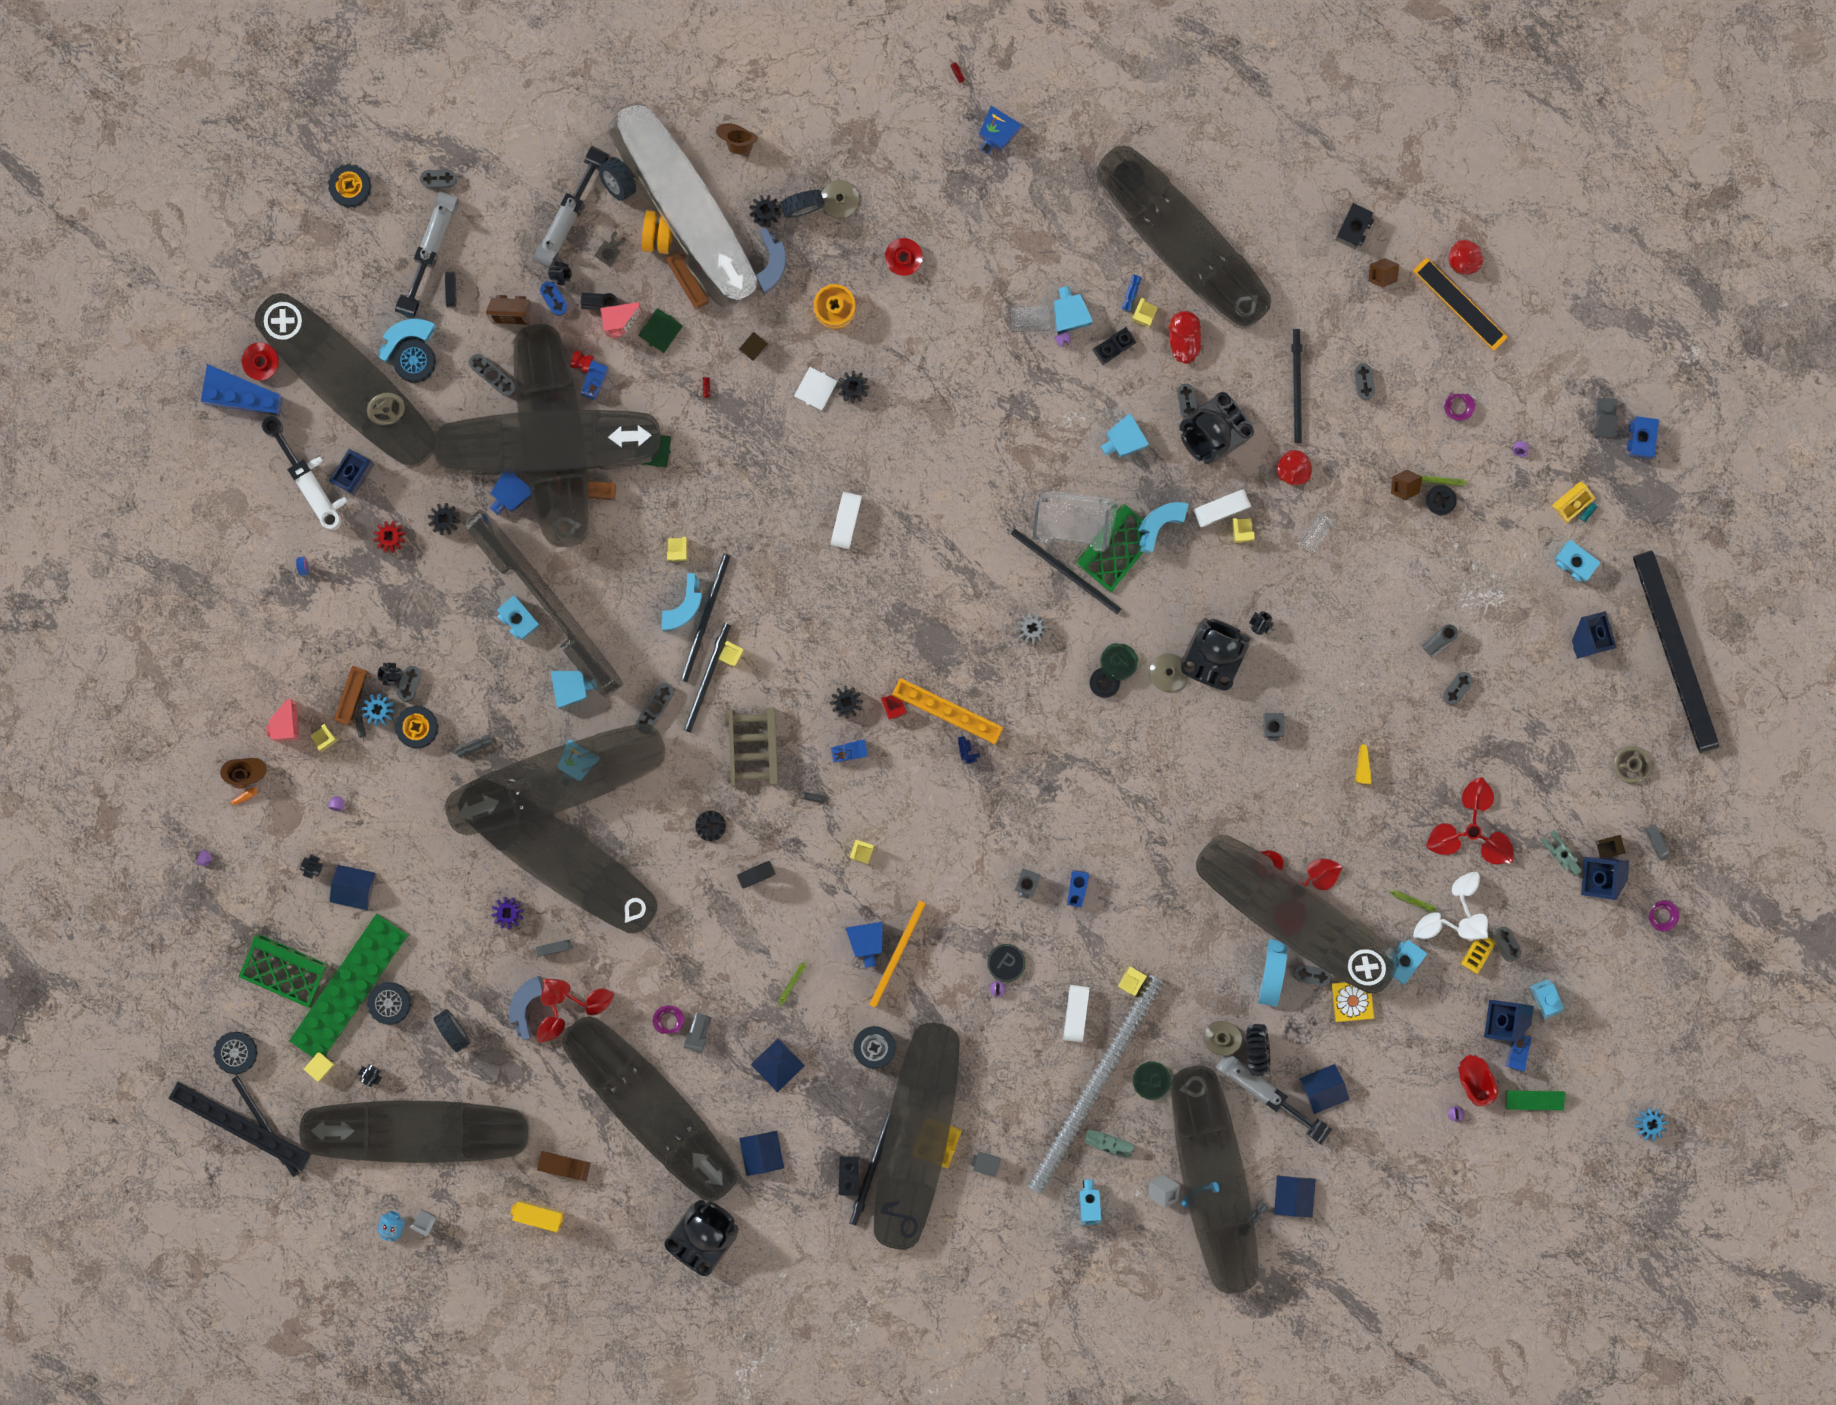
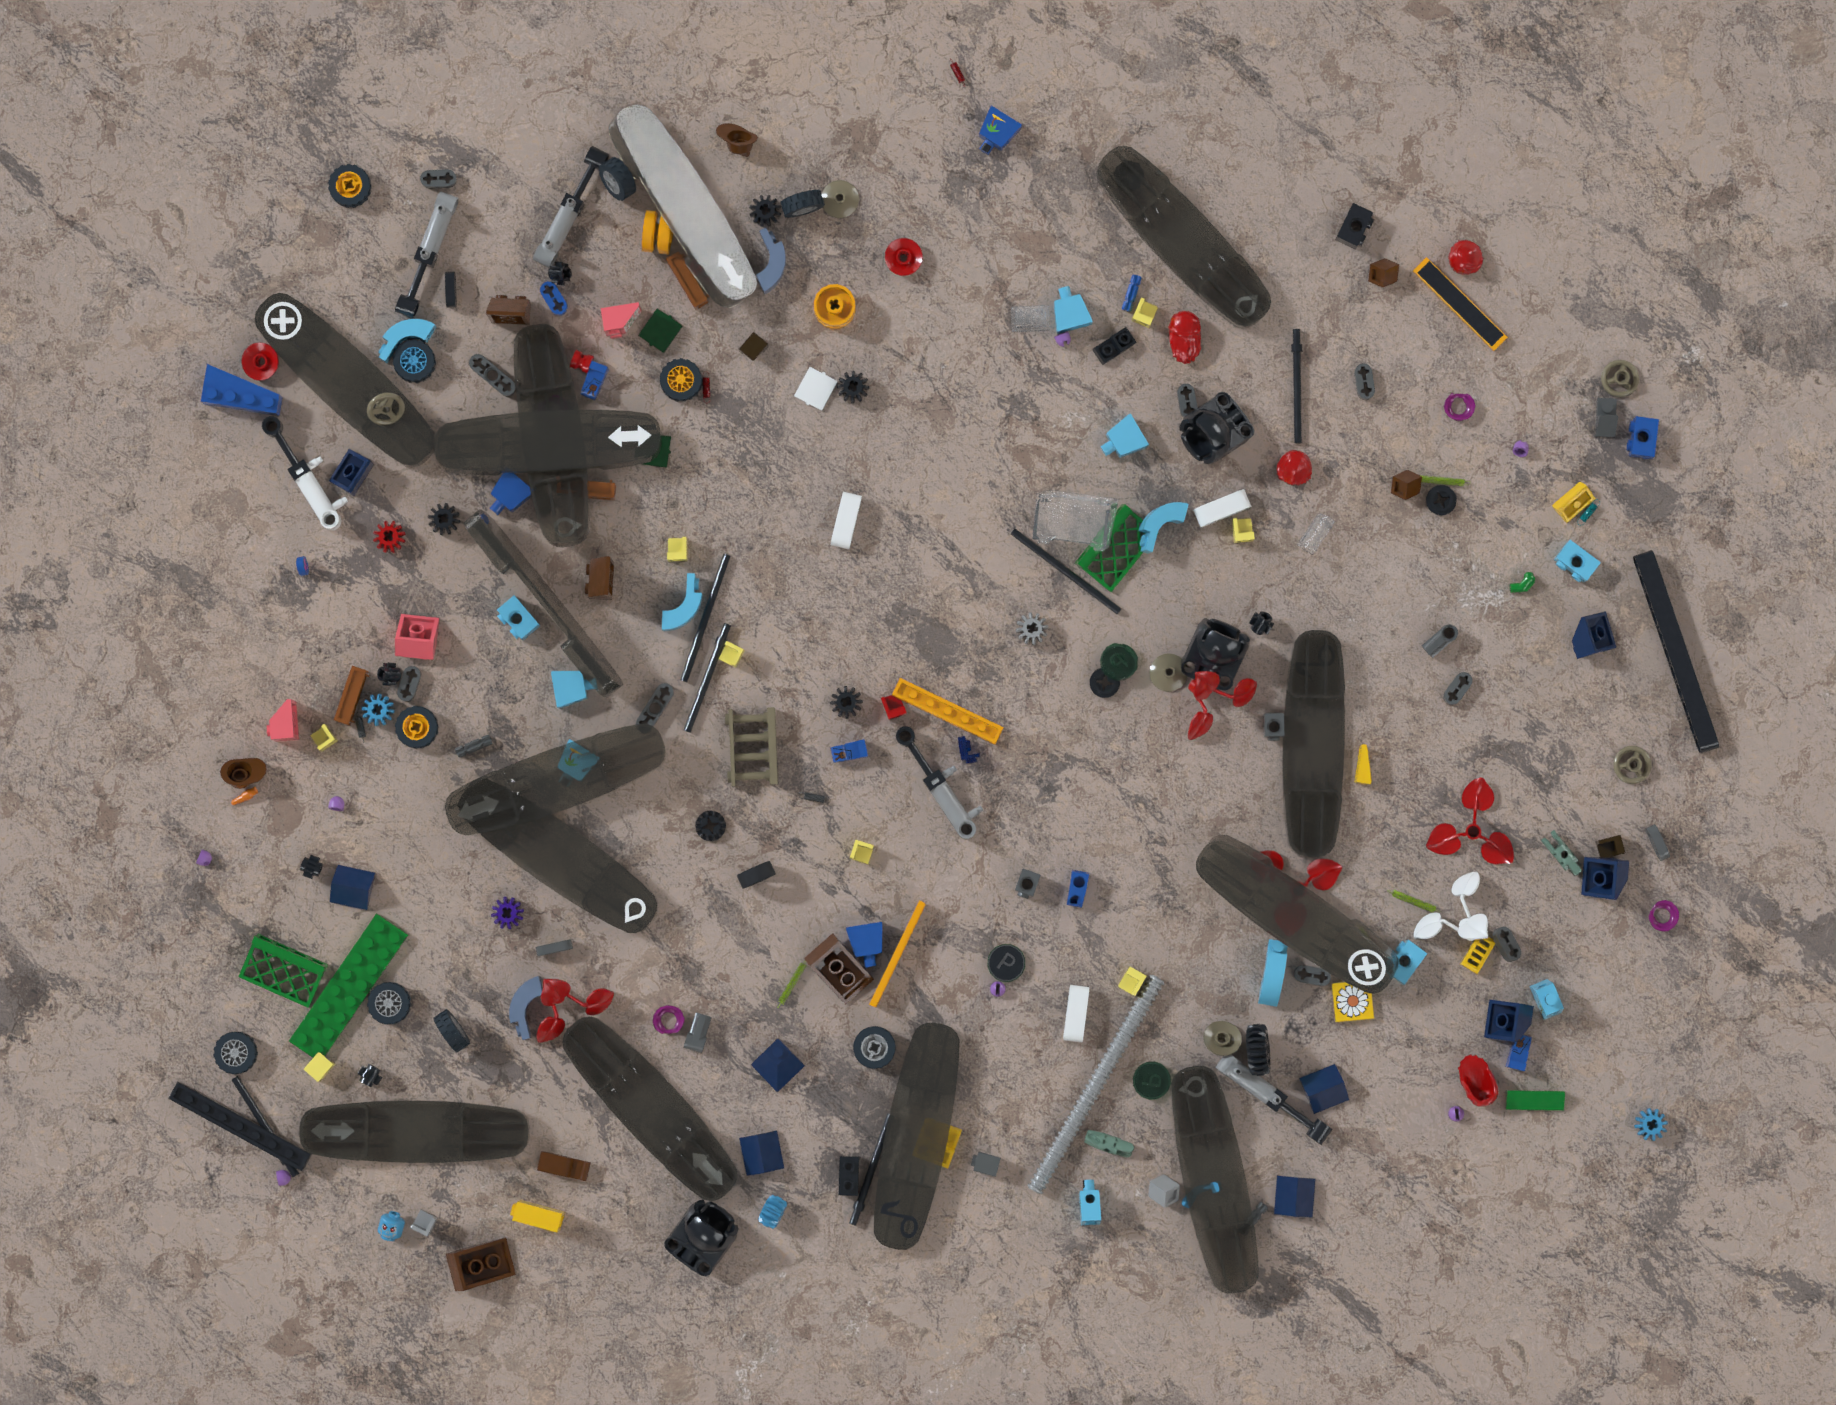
(283, 1177): none -> medium lavender hinge
(416, 636): none -> coral slope
(480, 1264): none -> reddish brown slope
(596, 301): black piece -> none
(600, 578): none -> reddish brown slope
(608, 251): clear smoke plate -> none
(681, 380): none -> black wheel
(772, 1211): none -> dark azure gear
(838, 968): none -> reddish brown slope
(941, 790): none -> light grey piece
(1202, 687): none -> red plant
(1313, 743): none -> clear smoke piece
(1525, 584): none -> green arm
(1622, 371): none -> dark tan piece

